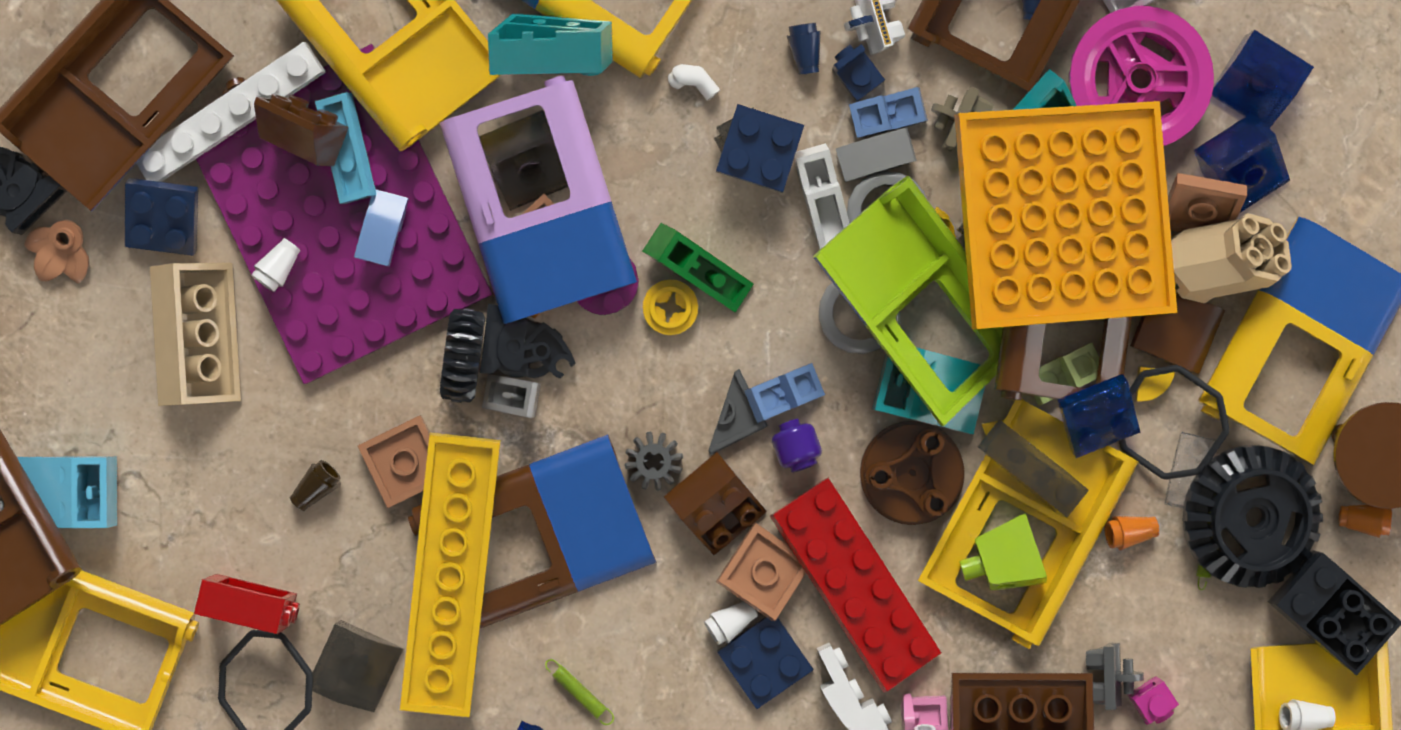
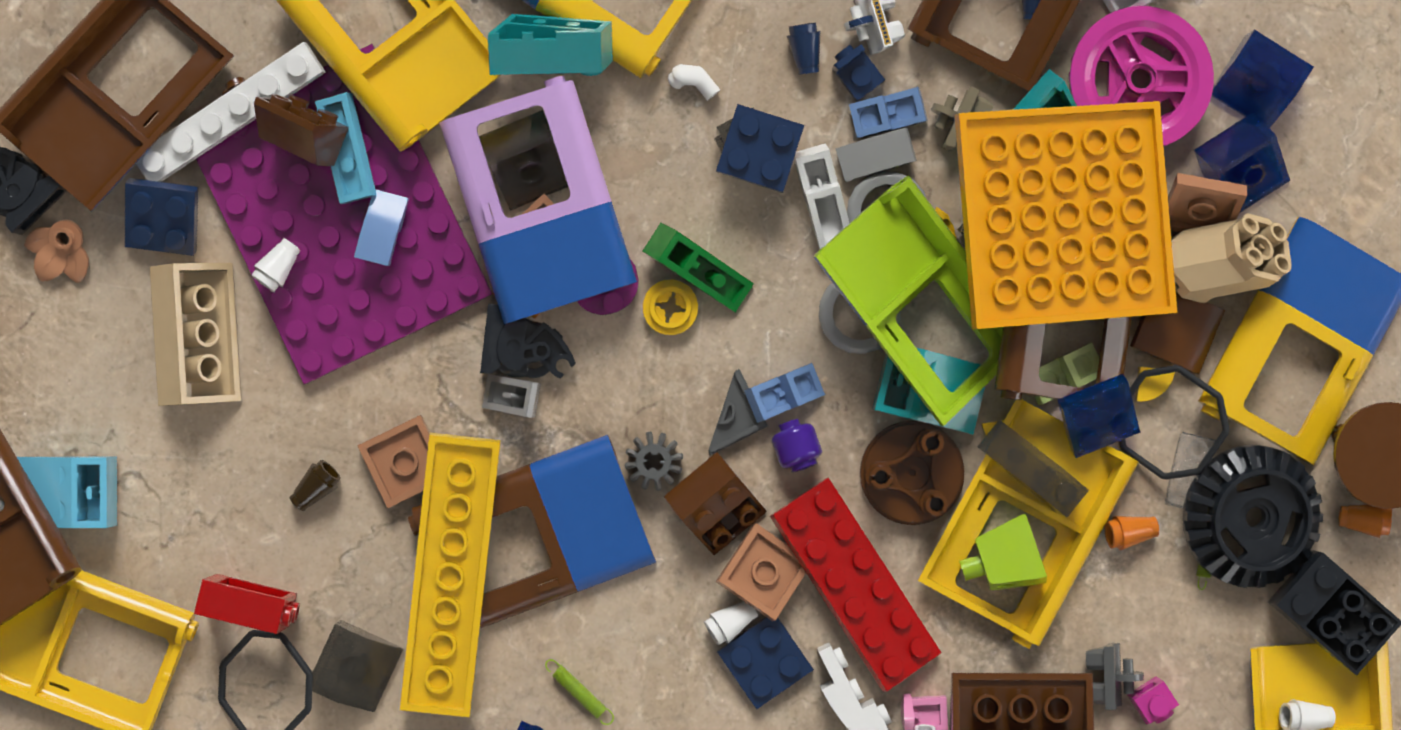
(462, 355): black gear -> none

